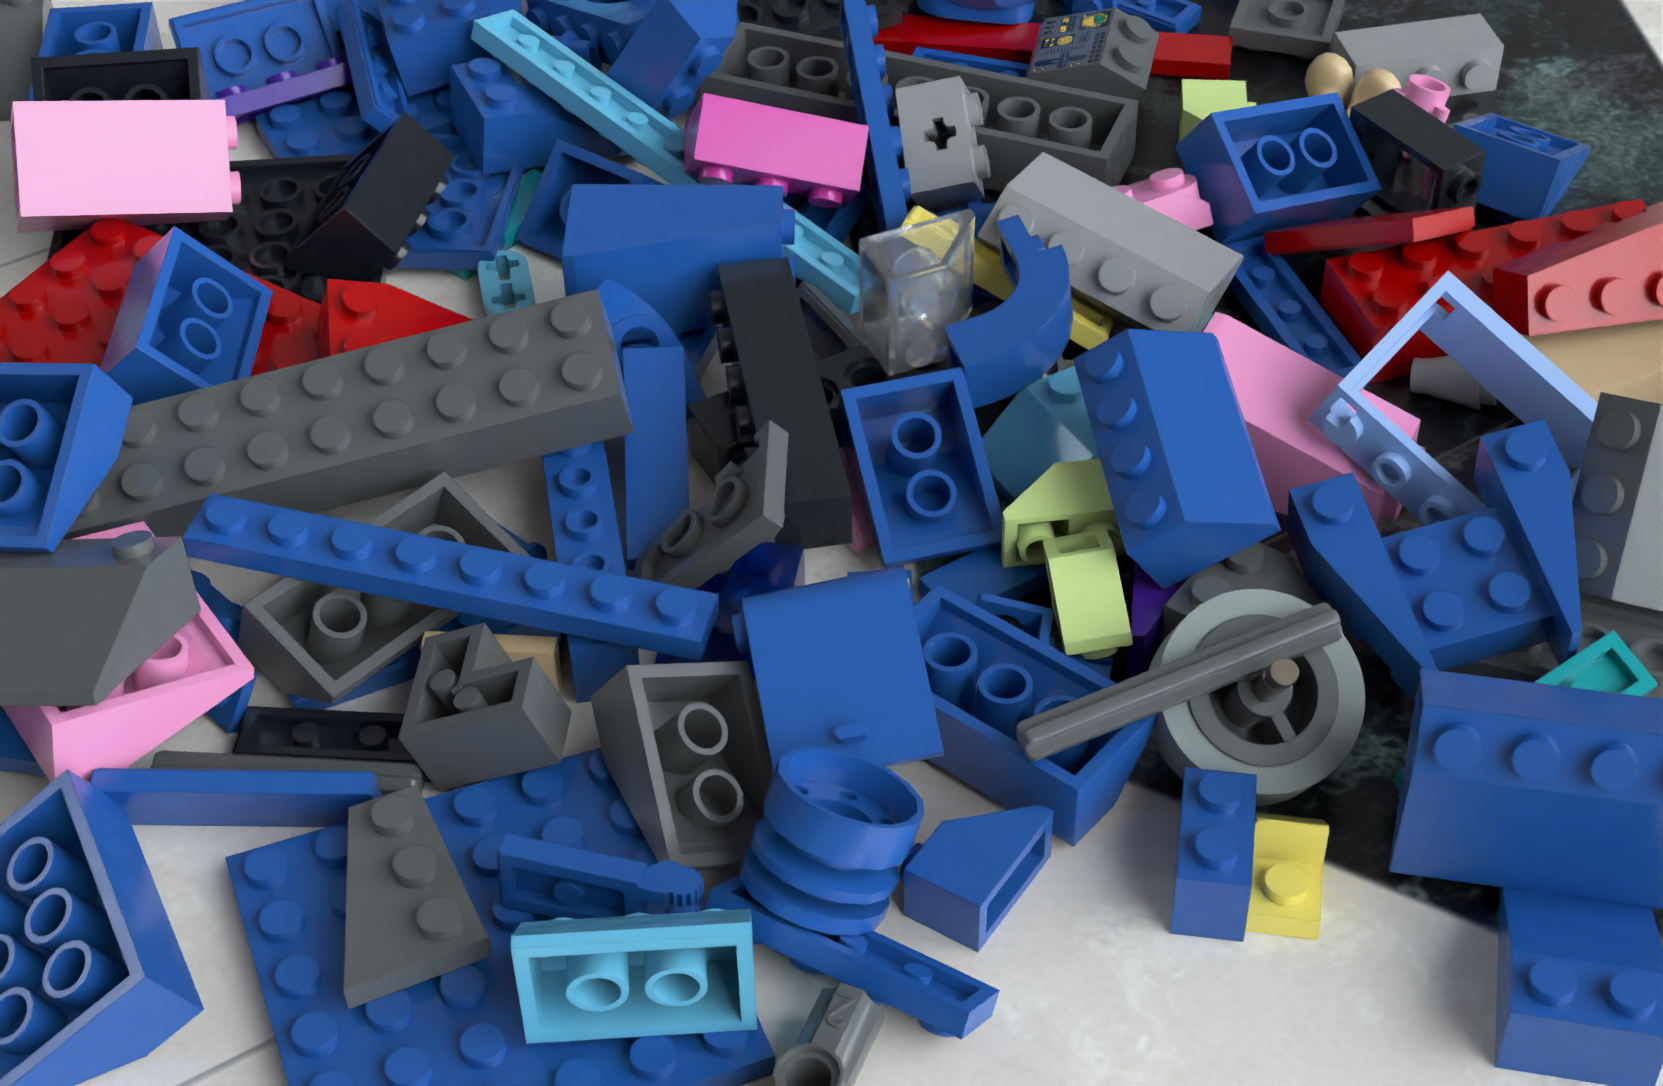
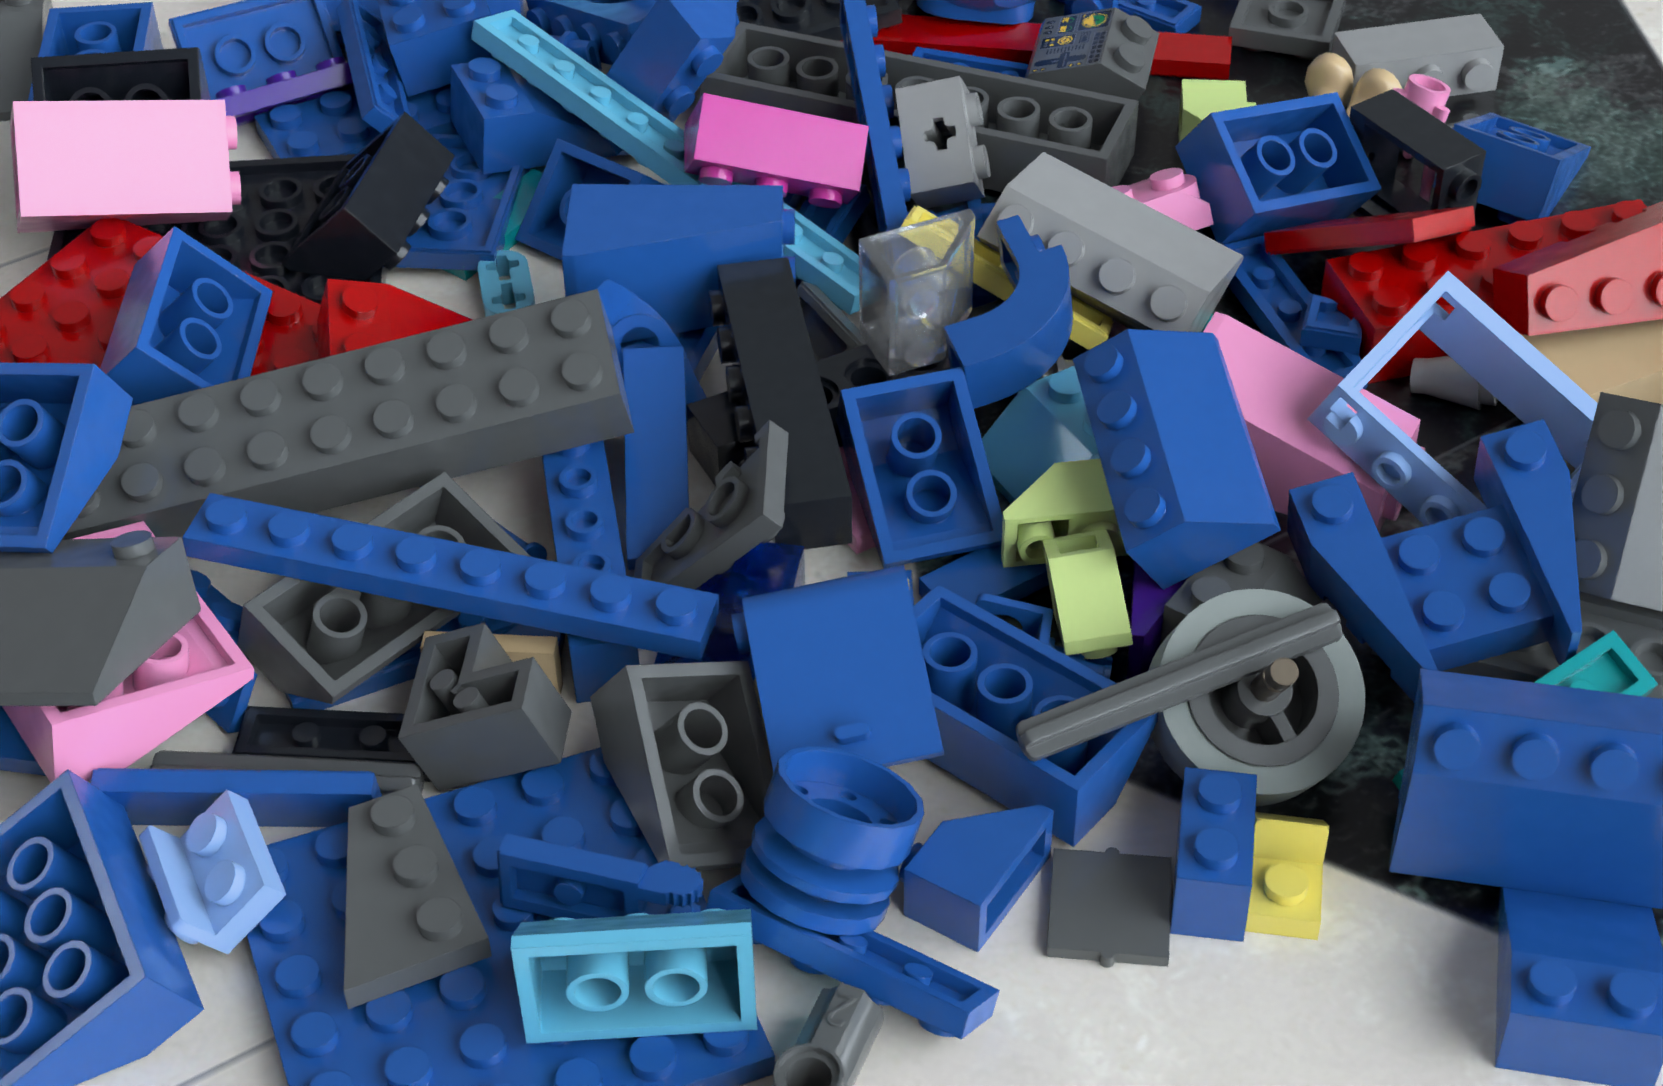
(214, 876): none -> light blue bracket
(1110, 907): none -> dark grey piece
(1329, 328): none -> blue tile

